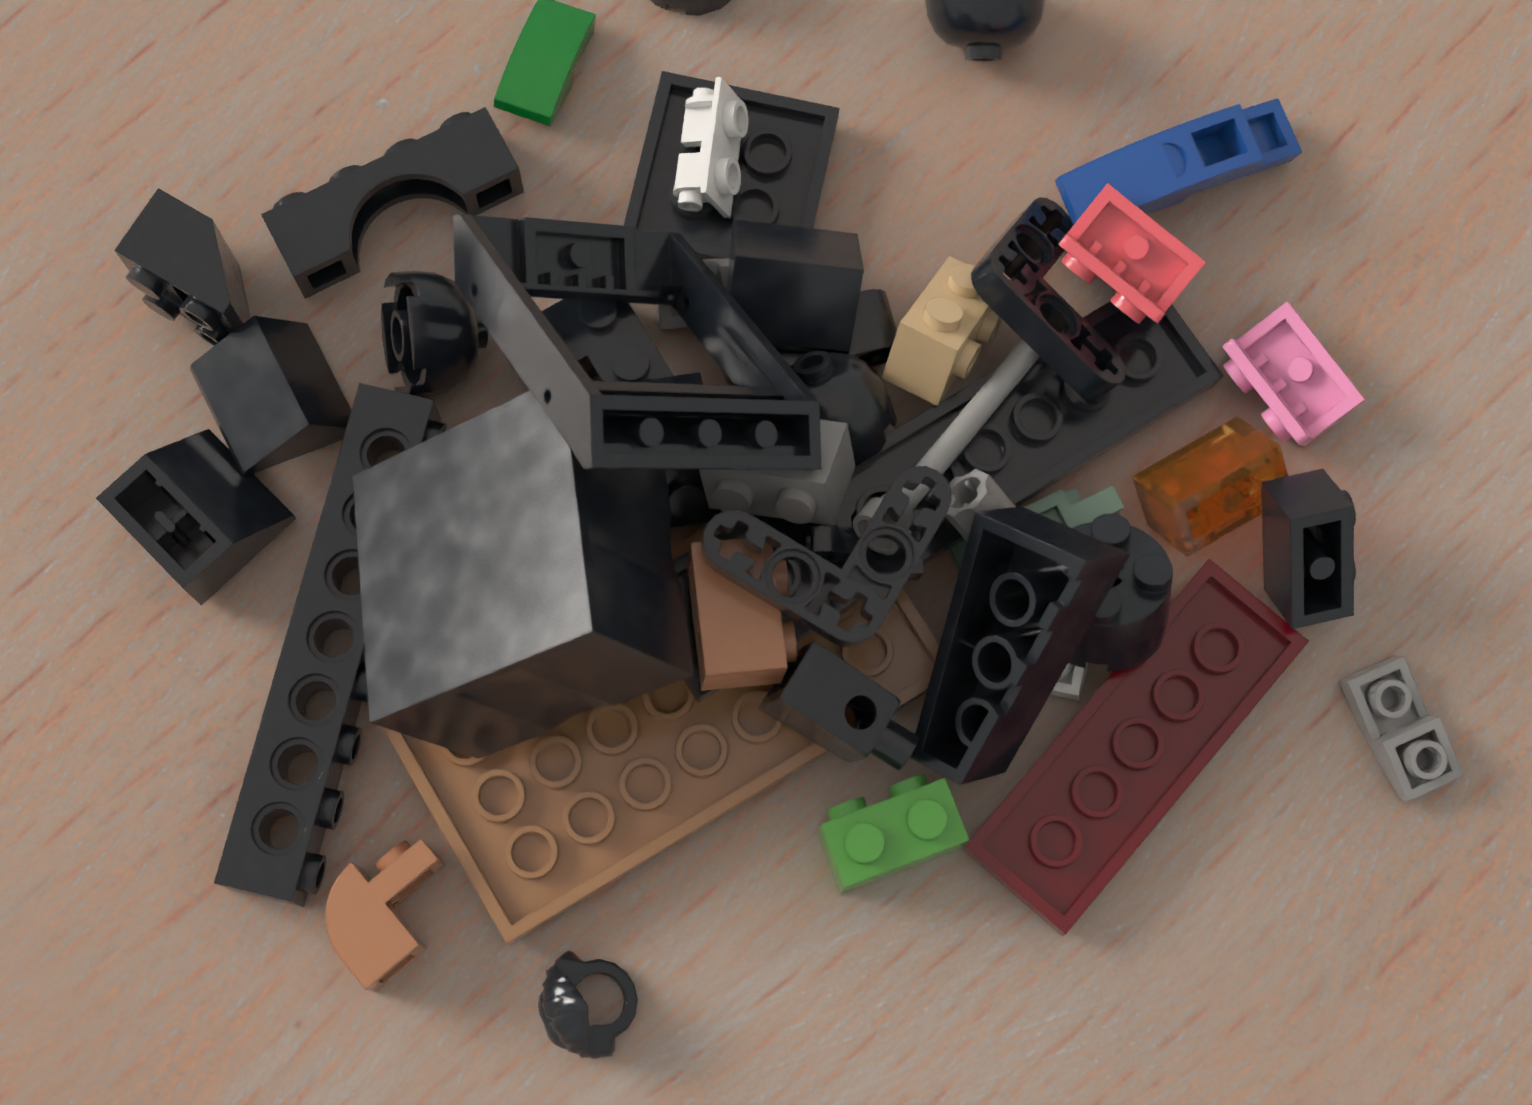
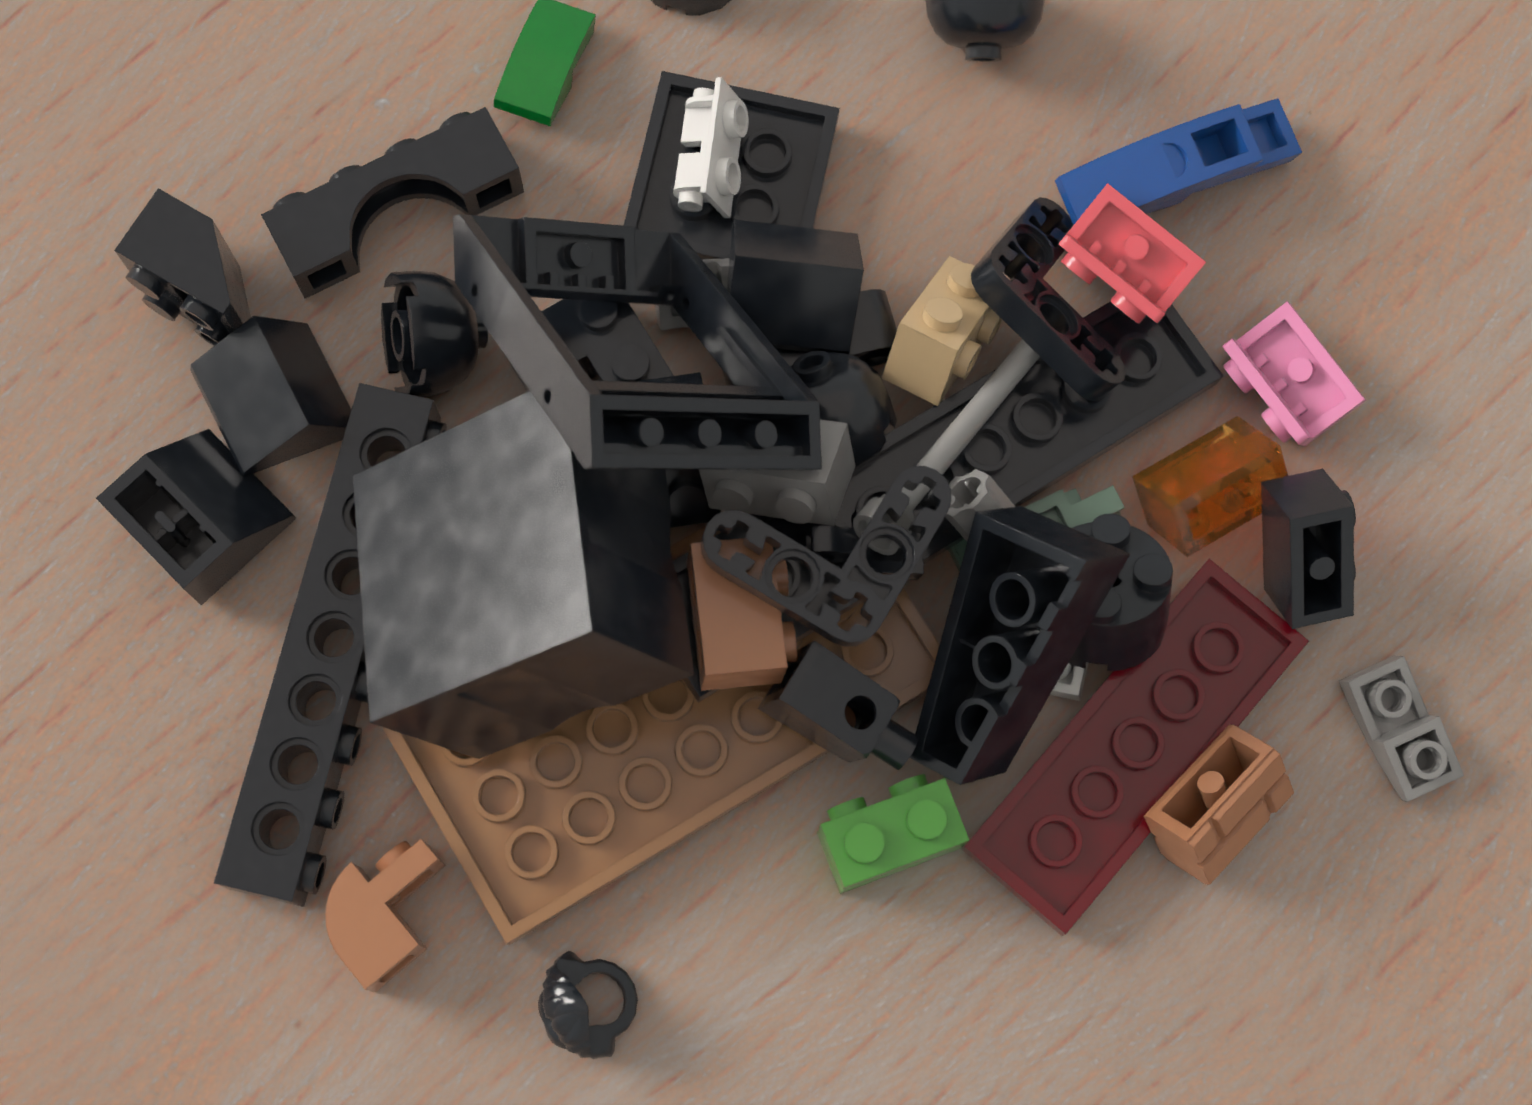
(1219, 804): none -> nougat brick

